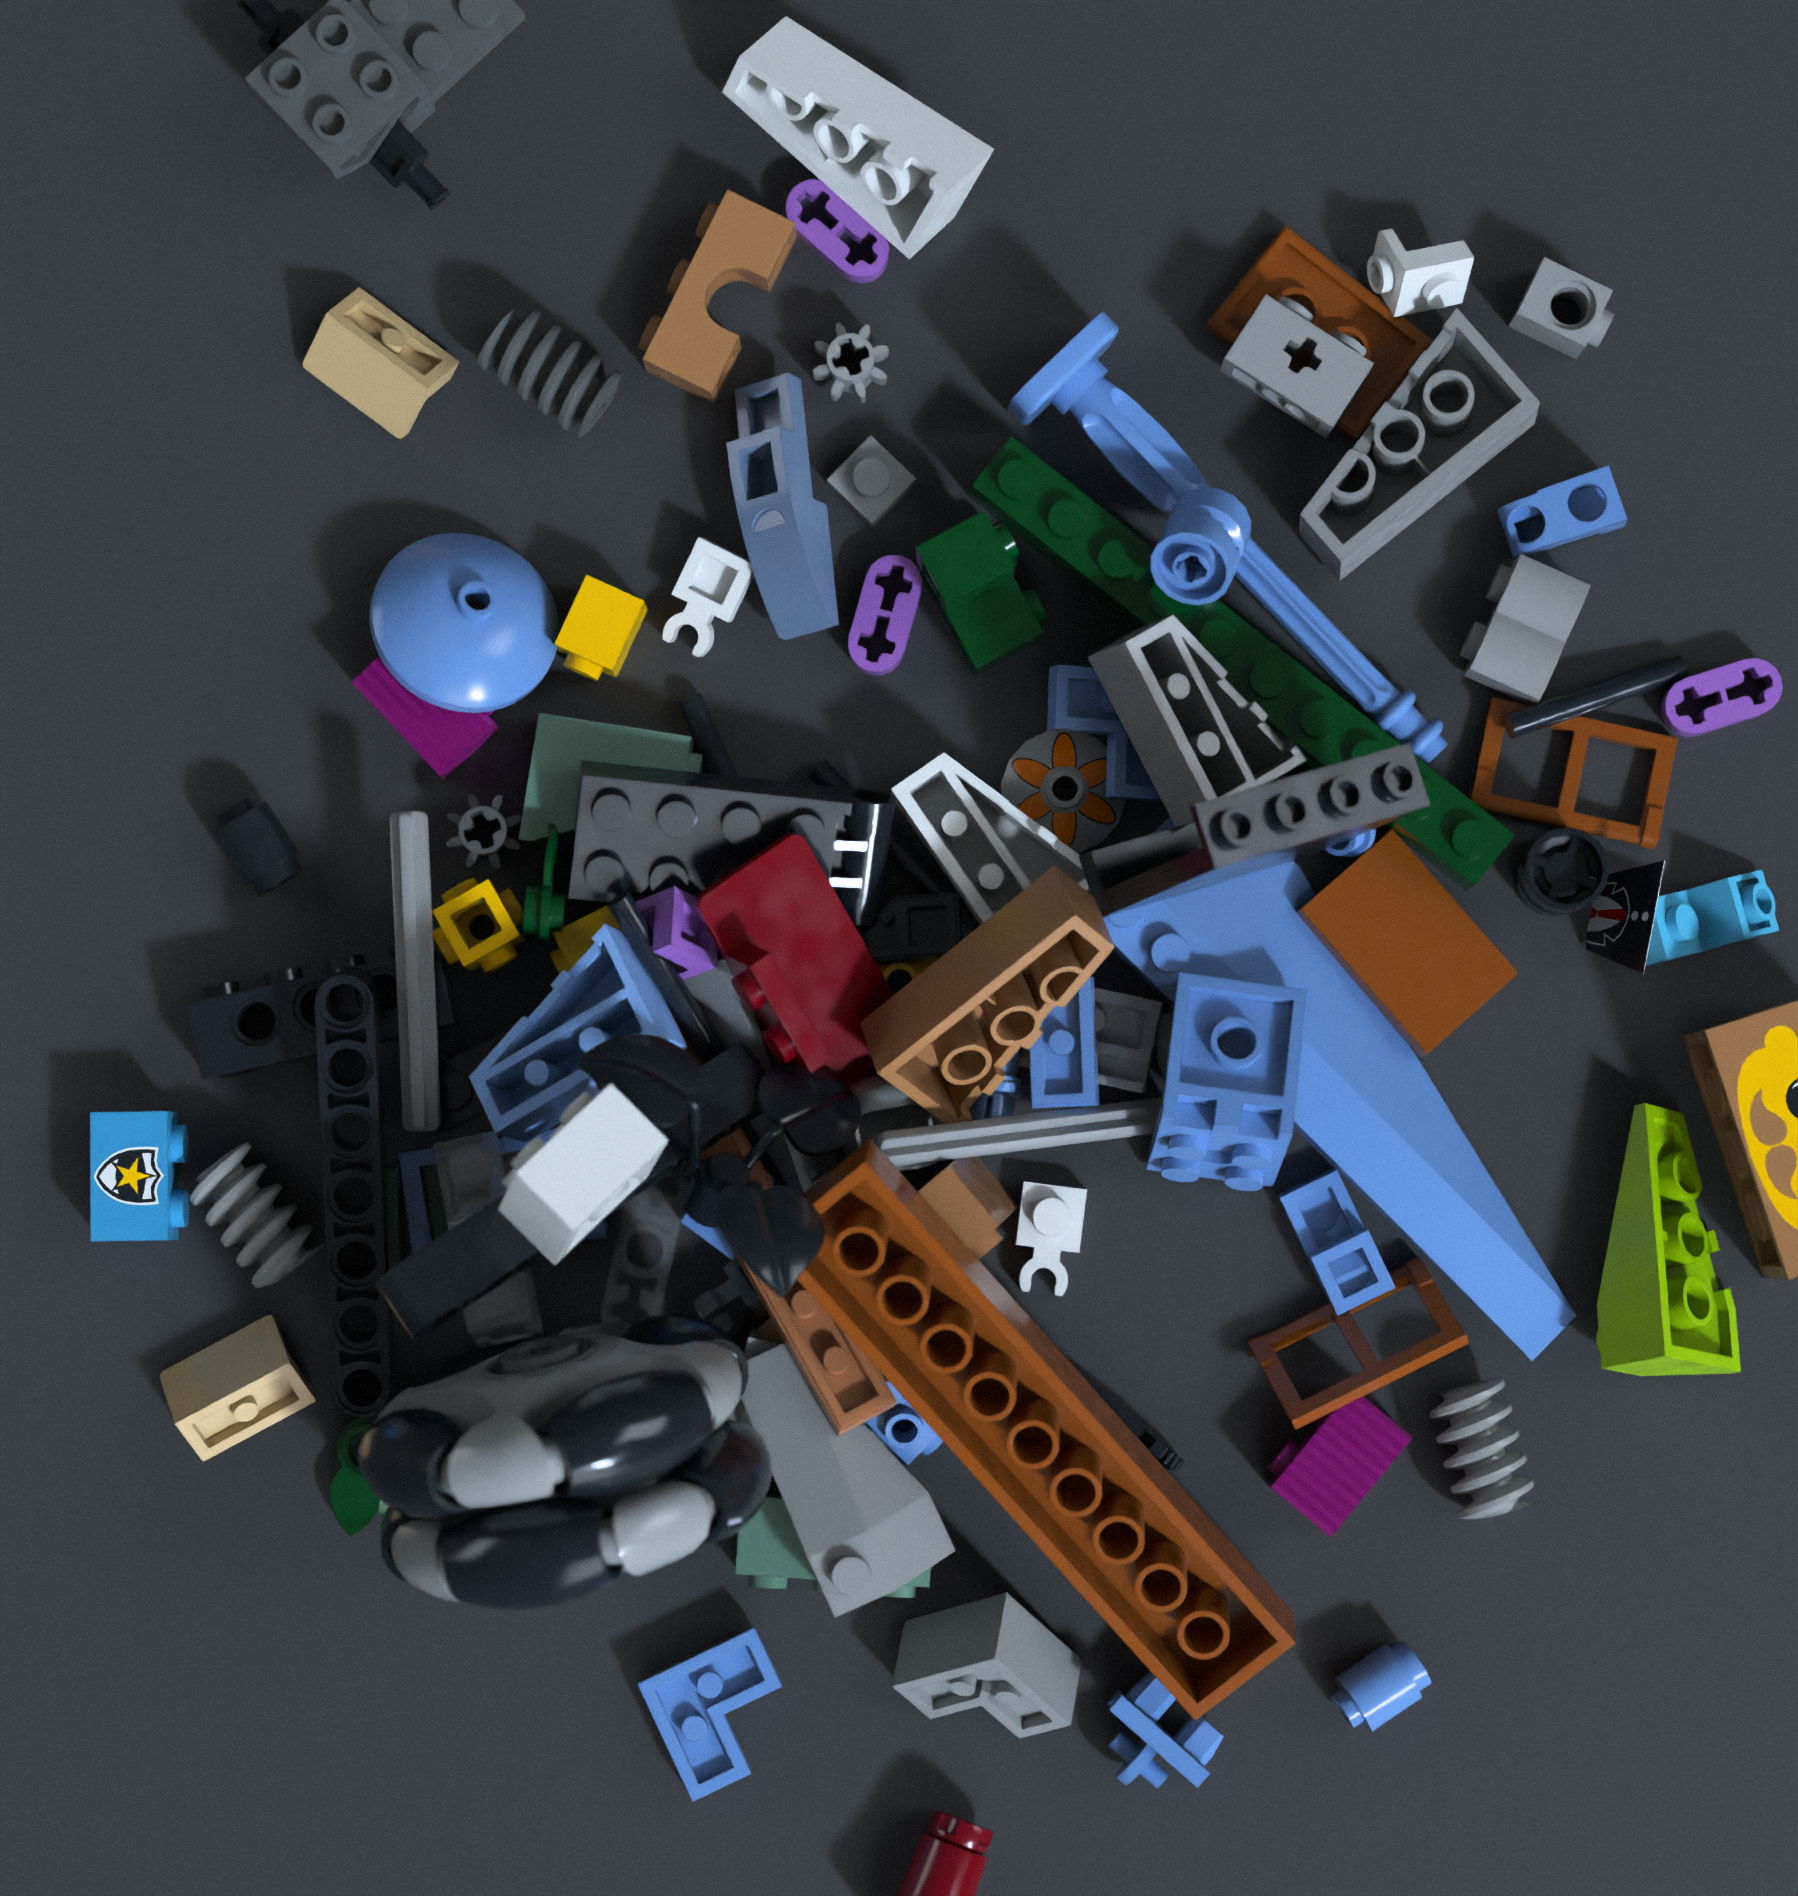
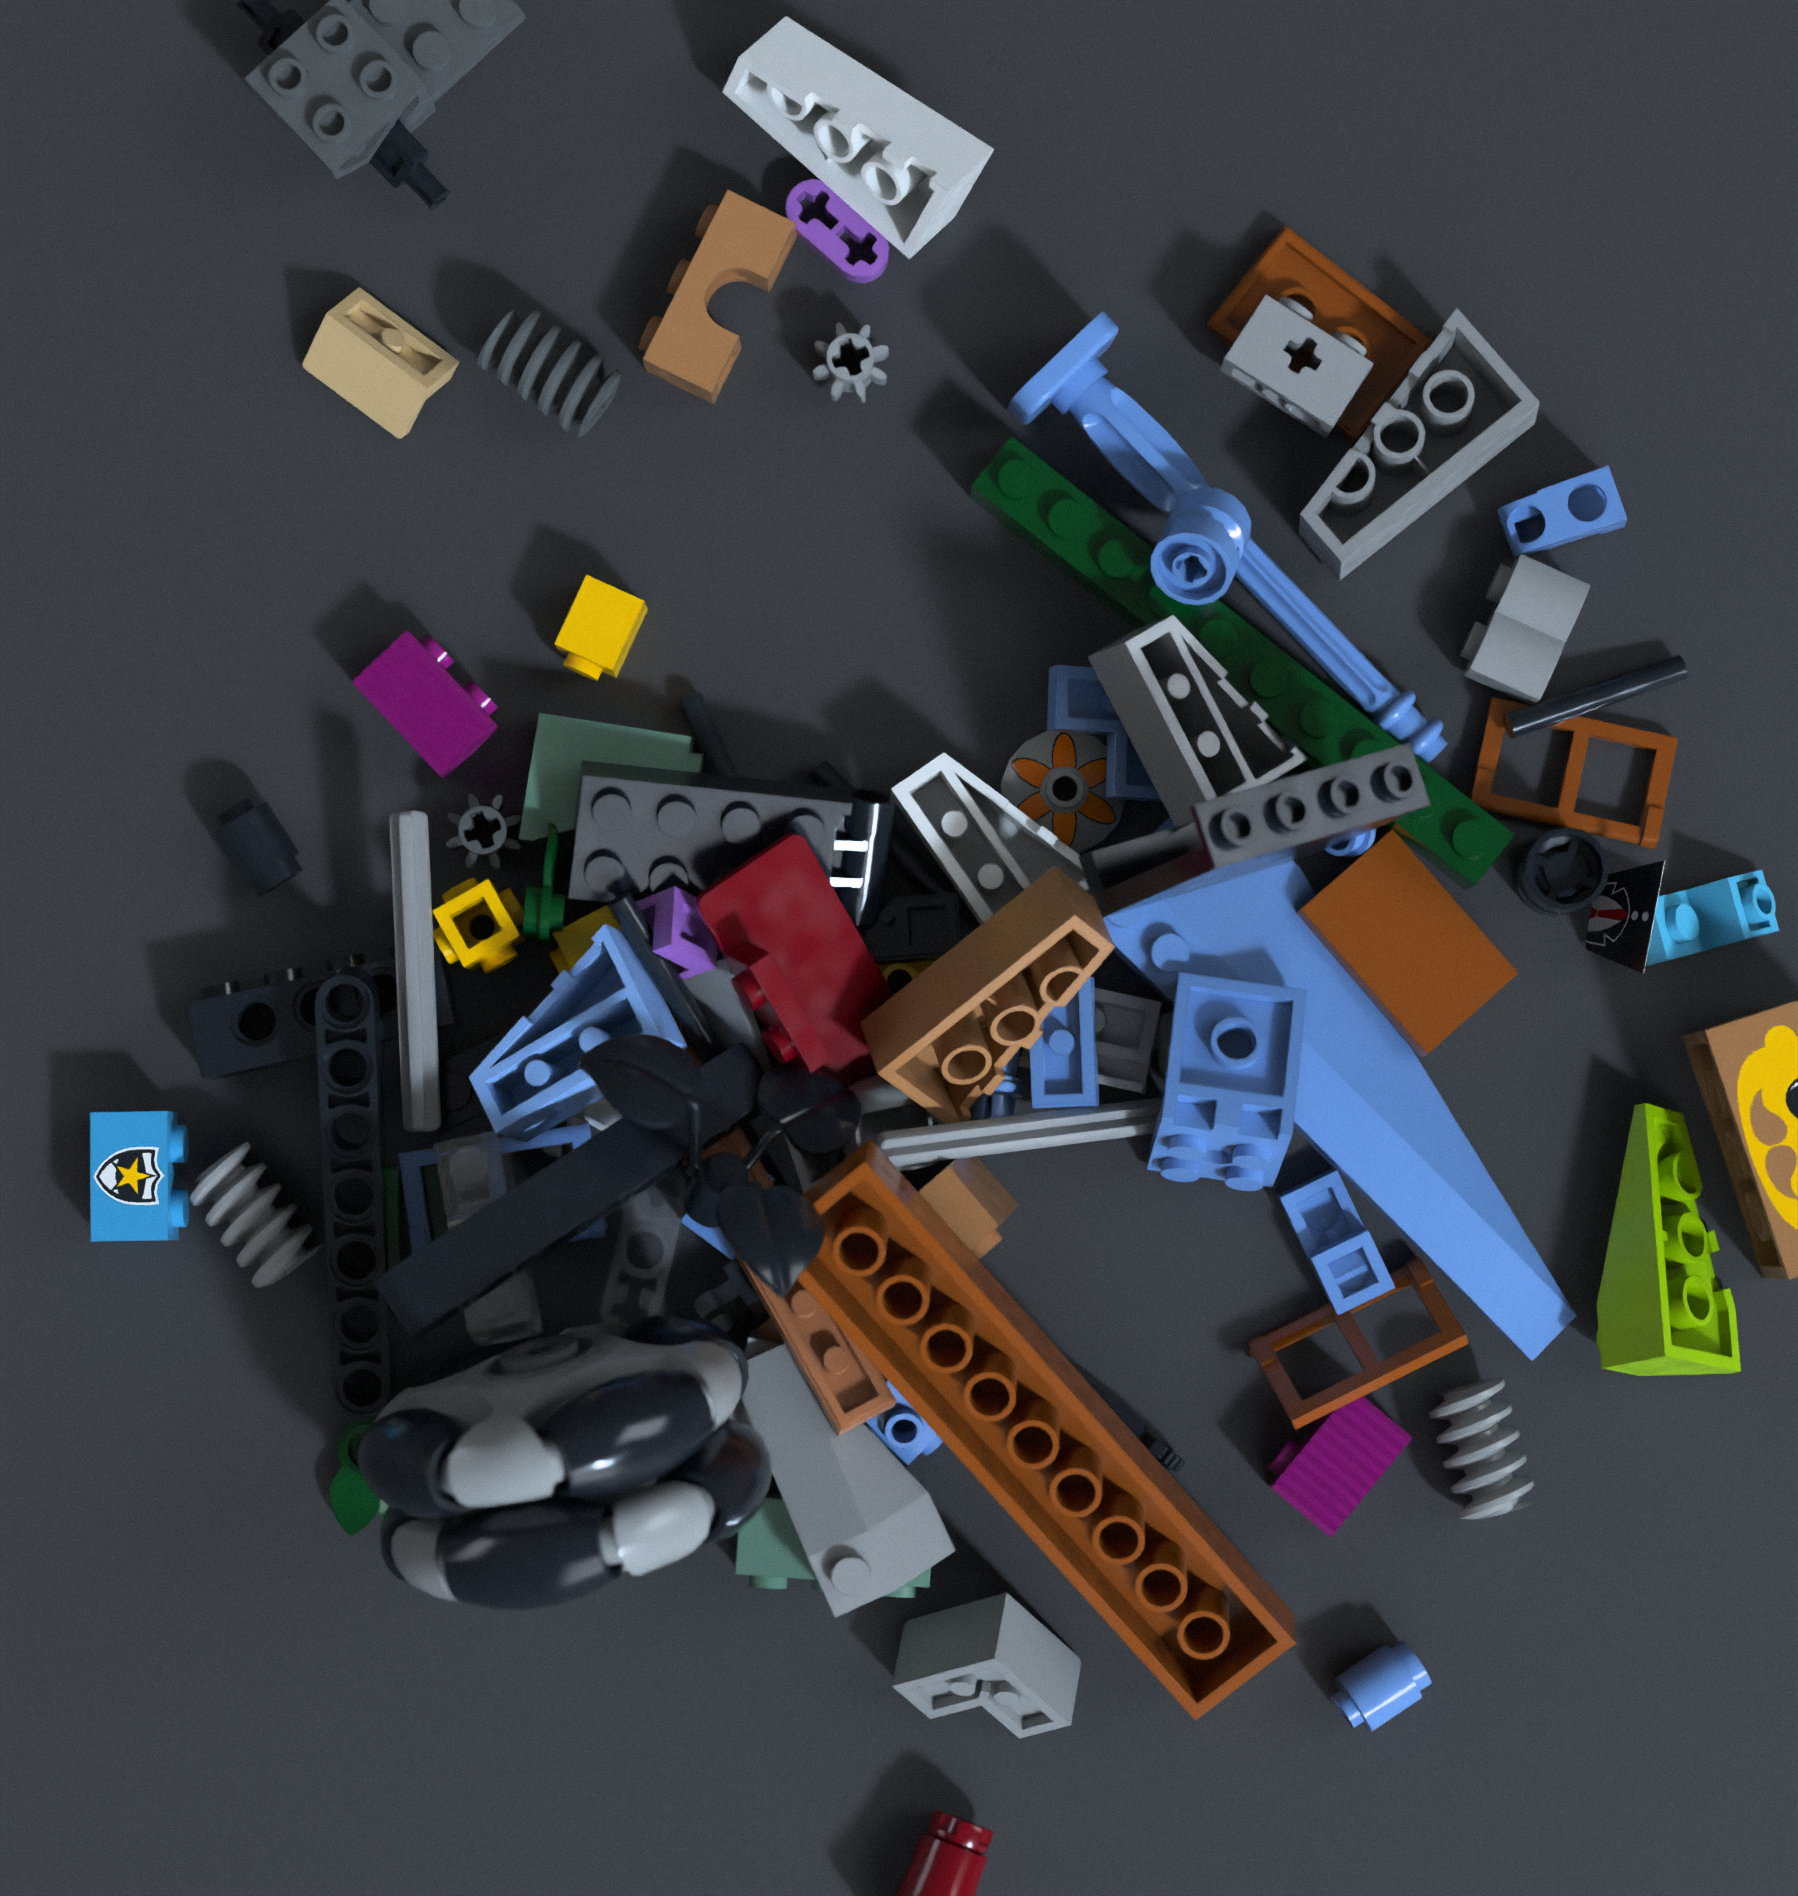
(235, 1388): tan panel -> none
(444, 646): medium blue dish -> none
(581, 1173): white brick -> none
(692, 1705): medium blue plate -> none
(713, 586): white plate -> none
(776, 509): sand blue slope -> none
(870, 610): medium lavender beam -> none
(871, 481): light grey plate -> none
(976, 591): dark green brick -> none
(1049, 1223): white plate -> none
(1185, 1751): medium blue hips -> none
(1419, 277): white bracket -> none
(1536, 319): light grey brick -> none
(1715, 683): medium lavender beam -> none

